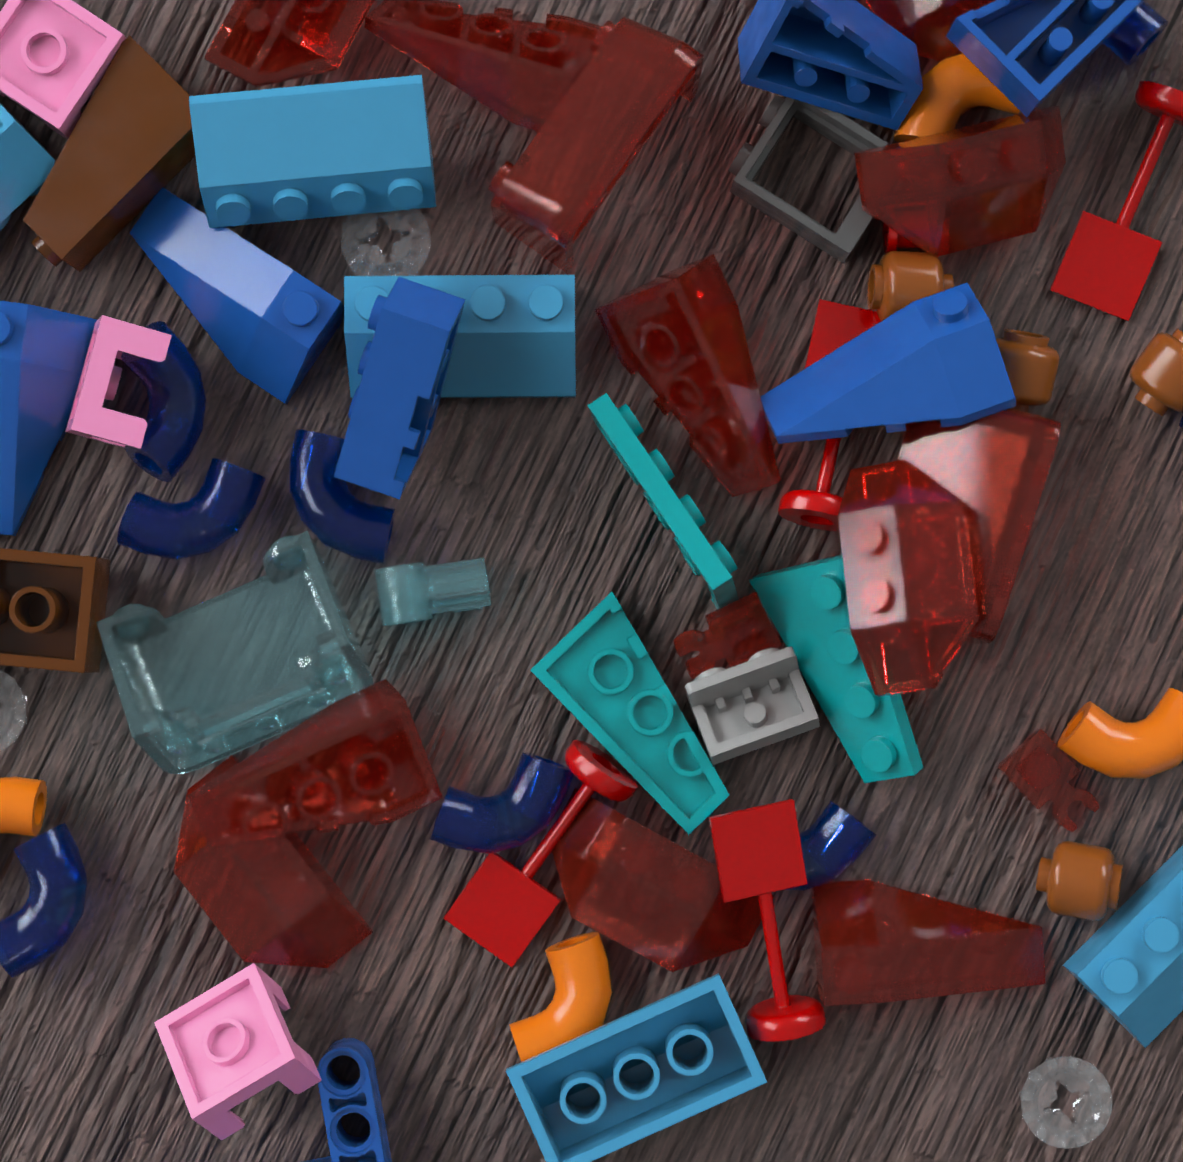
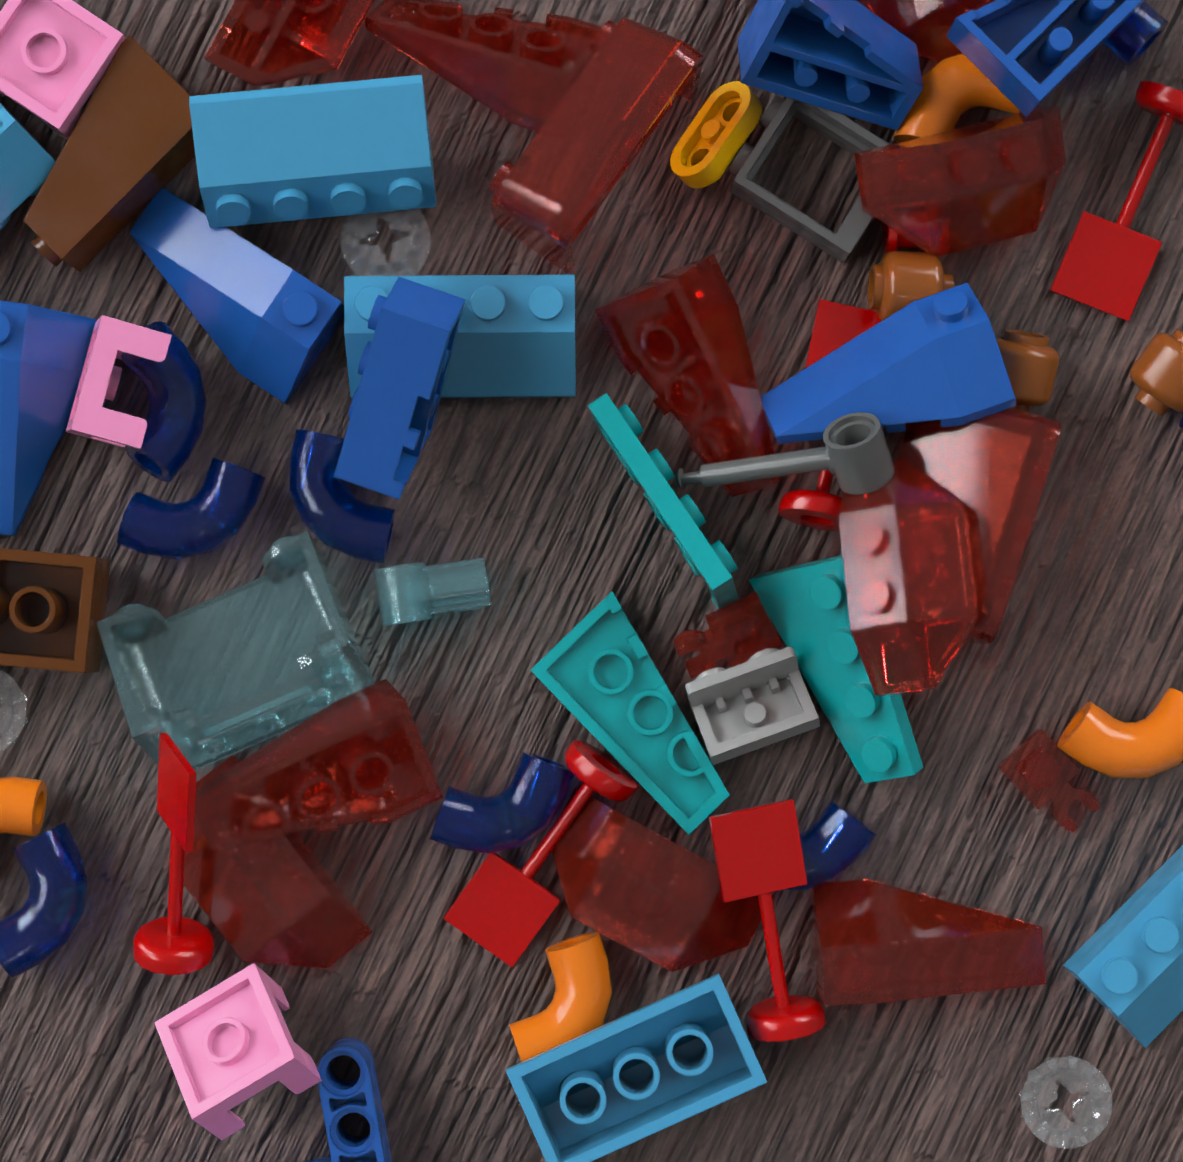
(175, 942): none -> red piece
(716, 134): none -> yellow plate
(852, 452): none -> dark grey piece
(1080, 880): dark orange head -> none

